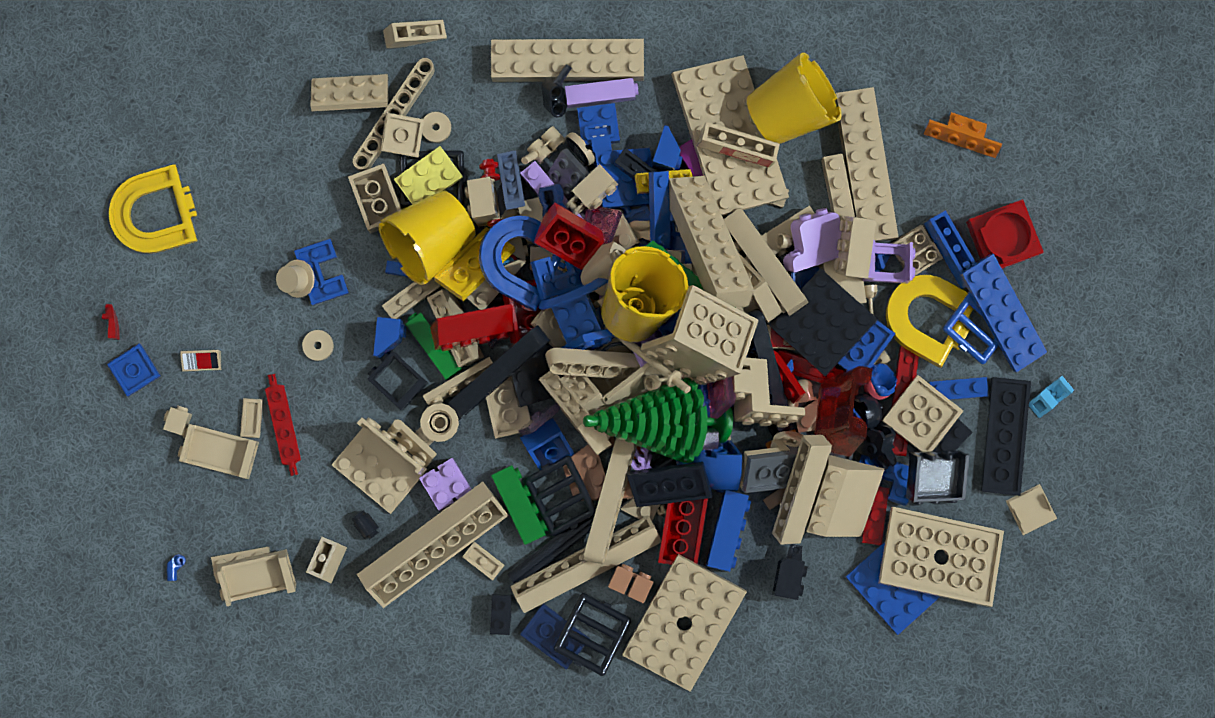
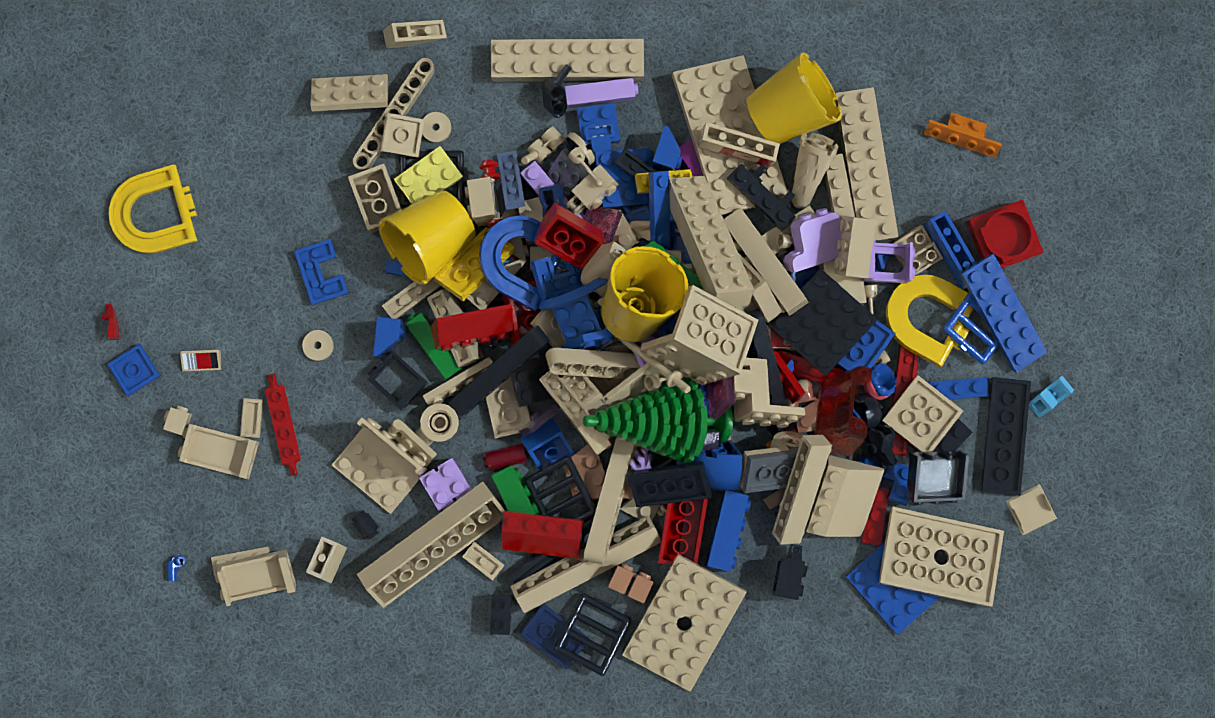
(296, 278): tan piece -> none
(505, 457): none -> dark red brick
(542, 534): none -> red slope
(577, 157): none -> tan hinge
(751, 187): none -> black hinge
(812, 163): none -> tan cone

